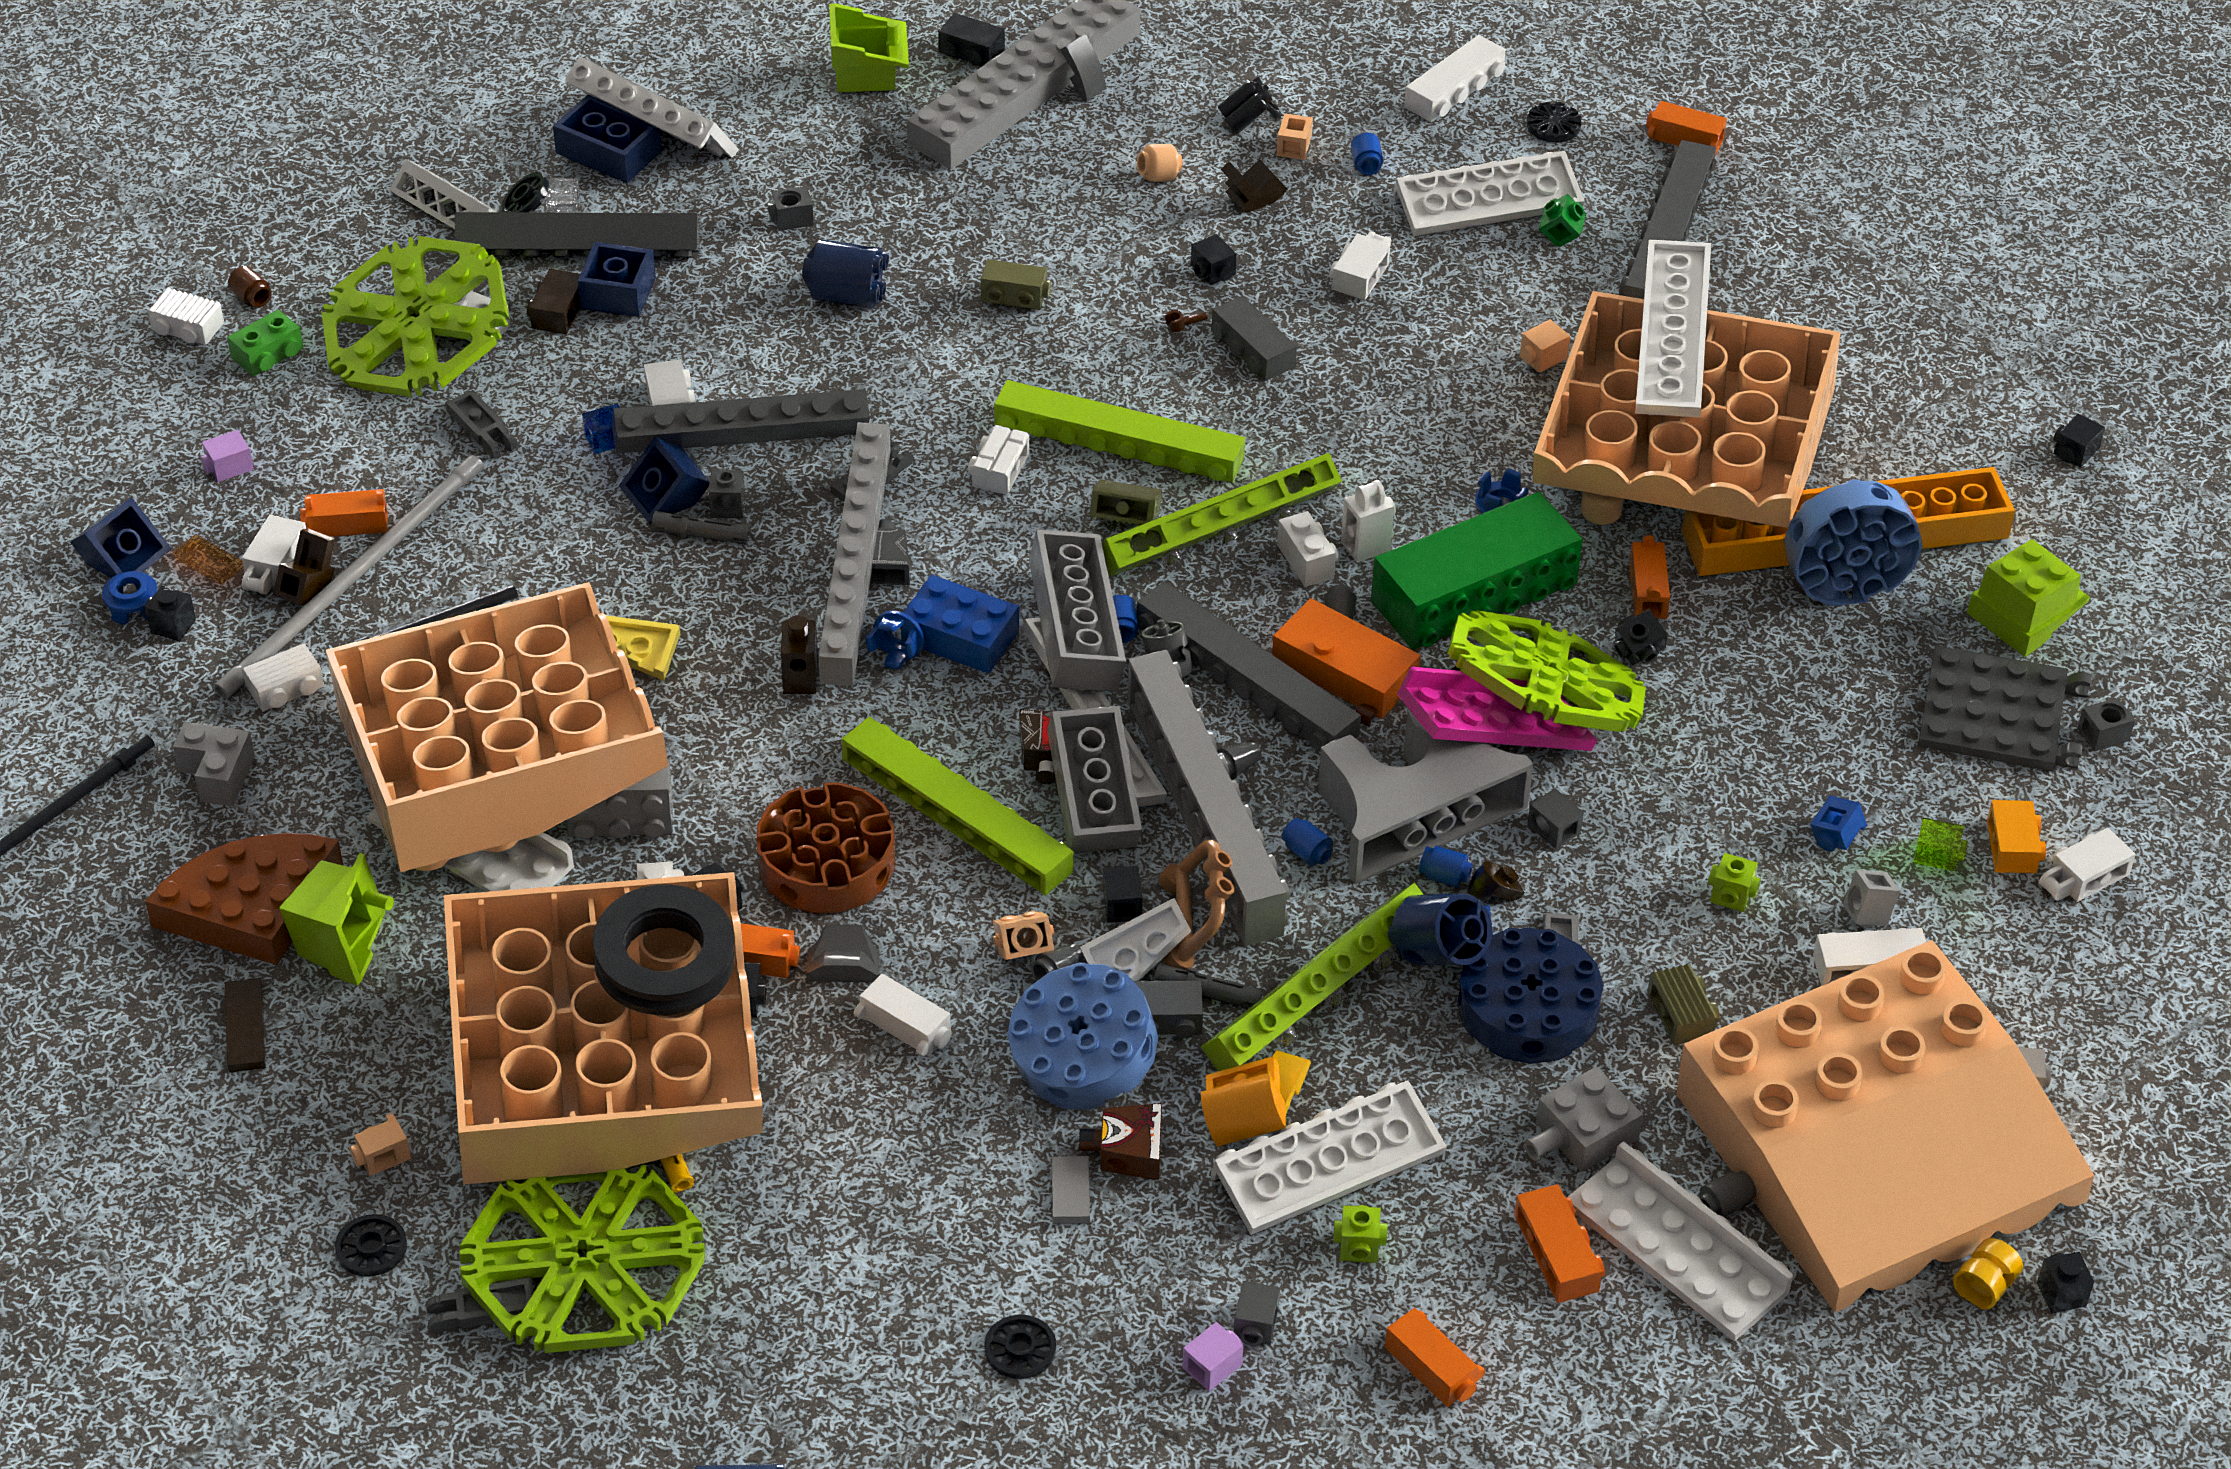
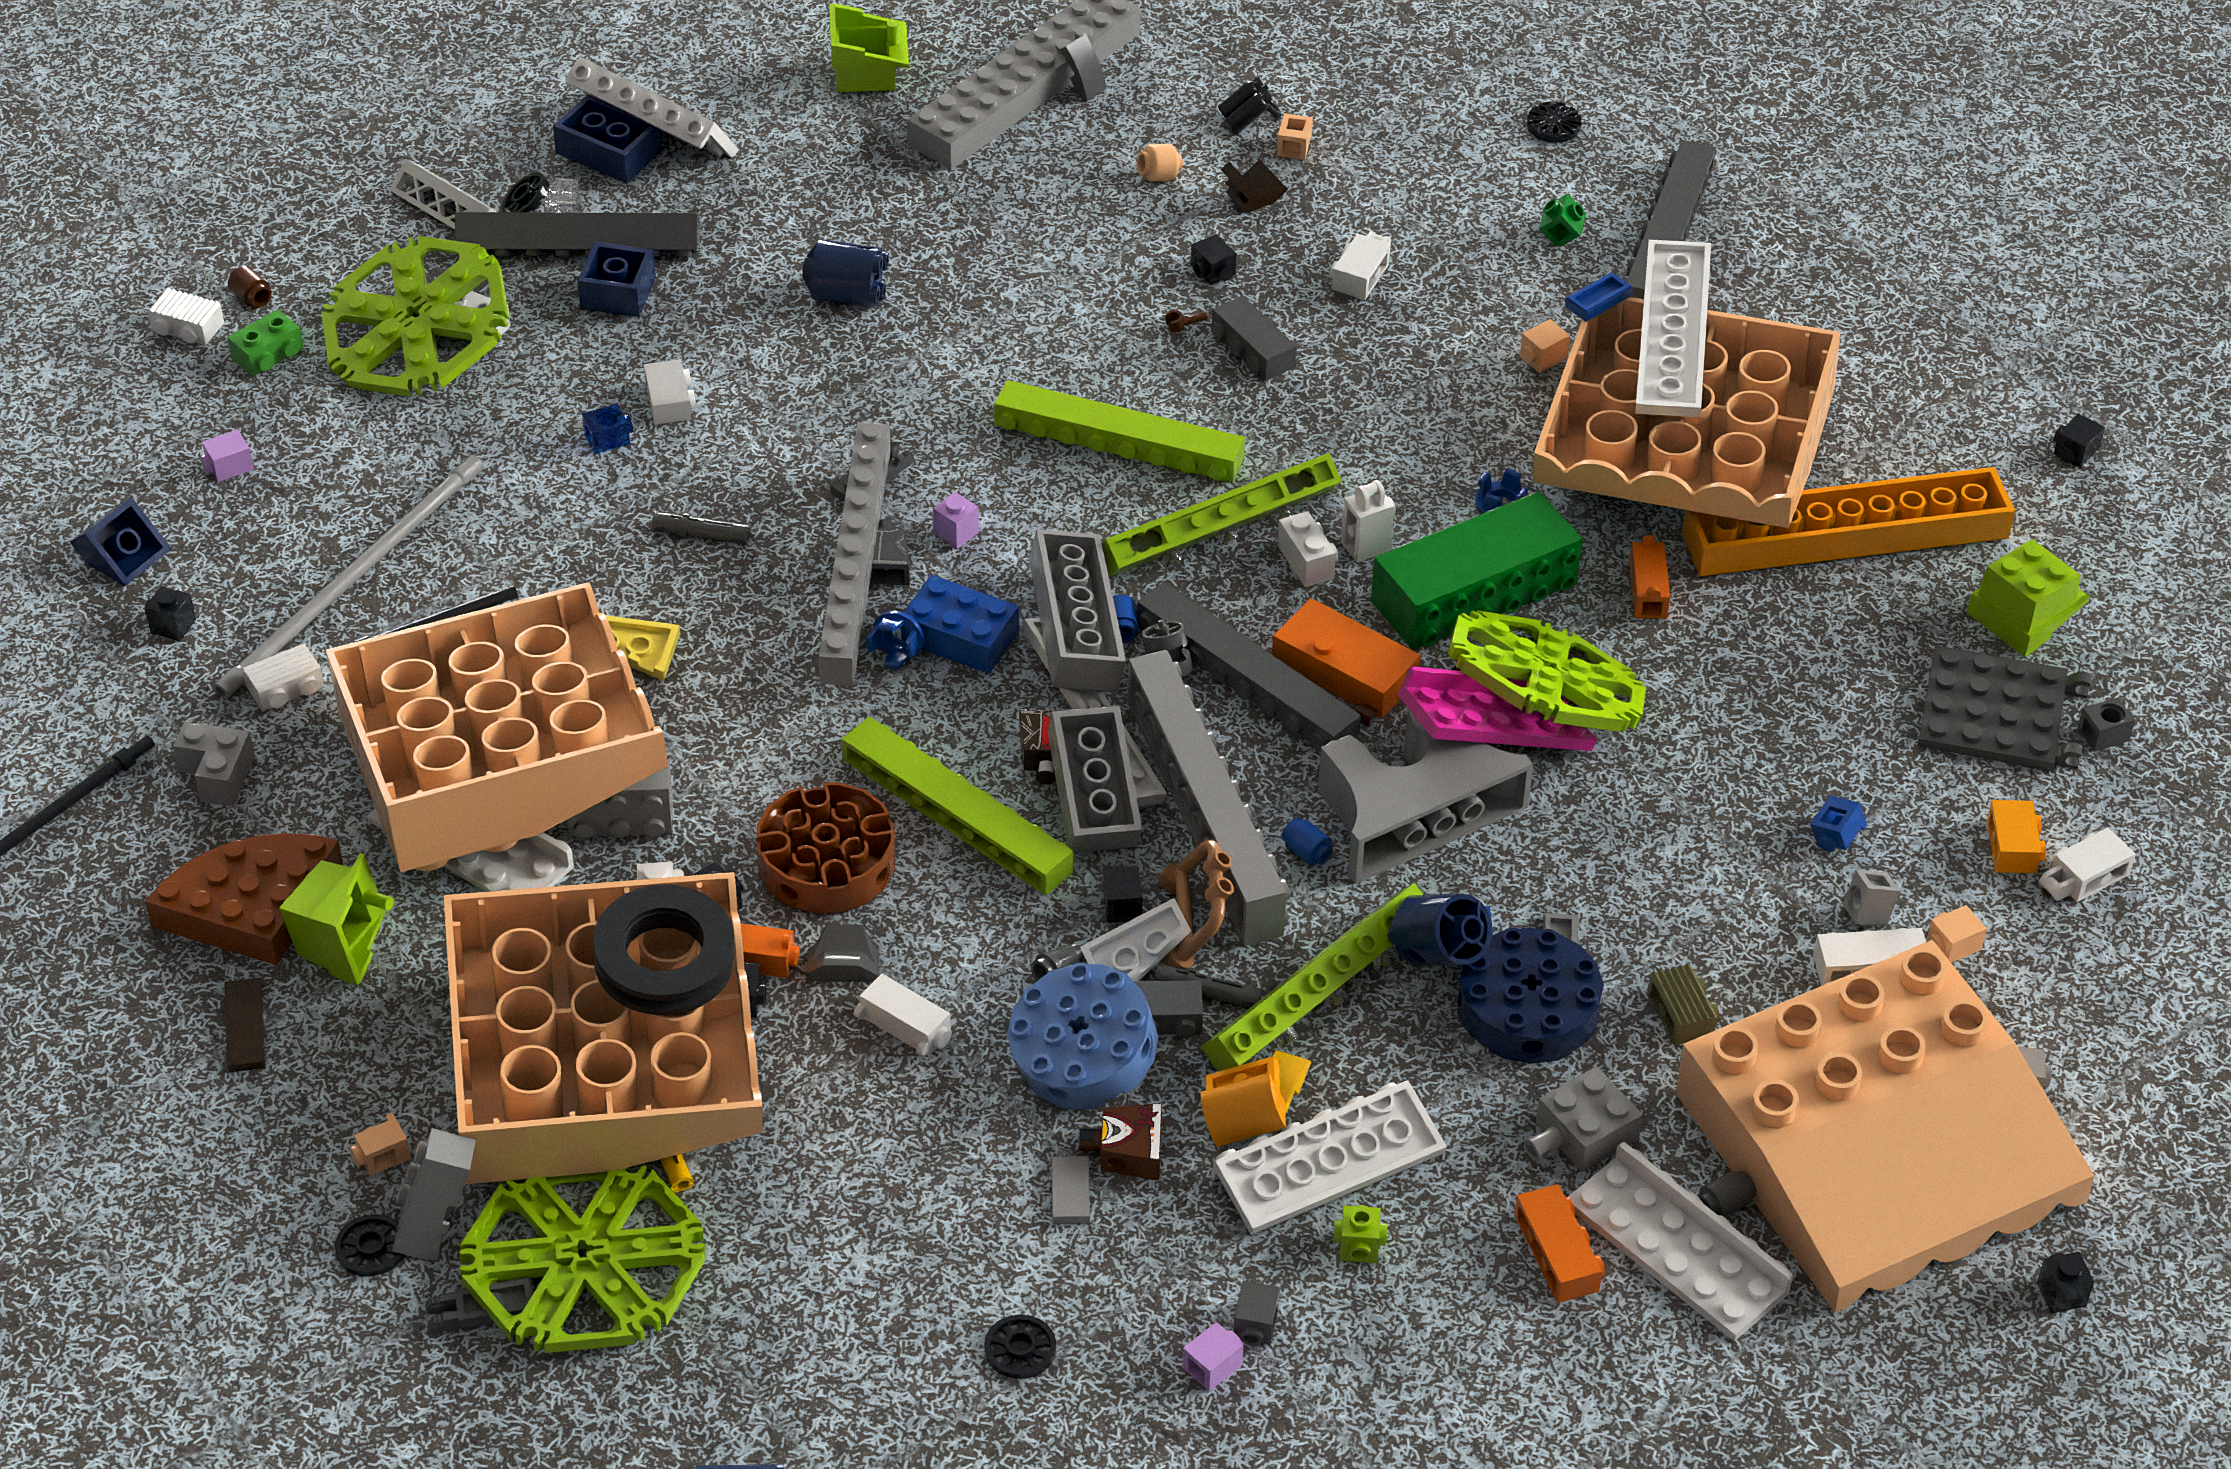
(123, 604): blue piece -> none
(208, 559): clear orange tile -> none
(272, 546): white brick -> none
(309, 572): dark brown brick -> none
(346, 513): orange brick -> none
(430, 1192): none -> light grey wedge
(480, 422): dark grey hinge -> none
(555, 302): dark brown brick -> none
(664, 480): dark blue slope -> none
(727, 494): dark grey brick -> none
(740, 420): dark grey brick -> none
(791, 208): dark grey brick -> none
(799, 642): dark brown torso -> none
(956, 520): none -> lavender brick
(971, 39): black brick -> none
(999, 459): white brick -> none
(1014, 284): olive brick -> none
(1036, 939): light nougat head -> none
(1125, 502): olive brick -> none
(1240, 757): dark grey cone -> none
(1341, 600): dark grey cone -> none
(1367, 153): blue brick -> none
(1432, 1358): orange brick -> none
(1445, 866): blue brick -> none
(1455, 78): white brick -> none
(1485, 192): white bracket -> none
(1495, 880): dark brown plate -> none
(1555, 818): dark grey brick -> none
(1598, 296): none -> blue tile
(1601, 508): light nougat head -> none
(1639, 638): black brick -> none
(1676, 123): orange brick -> none
(1734, 882): lime brick -> none
(1852, 534): medium blue brick -> none
(1940, 844): clear neon green brick -> none
(1957, 933): none -> light nougat brick
(1988, 1273): yellow wheel -> none

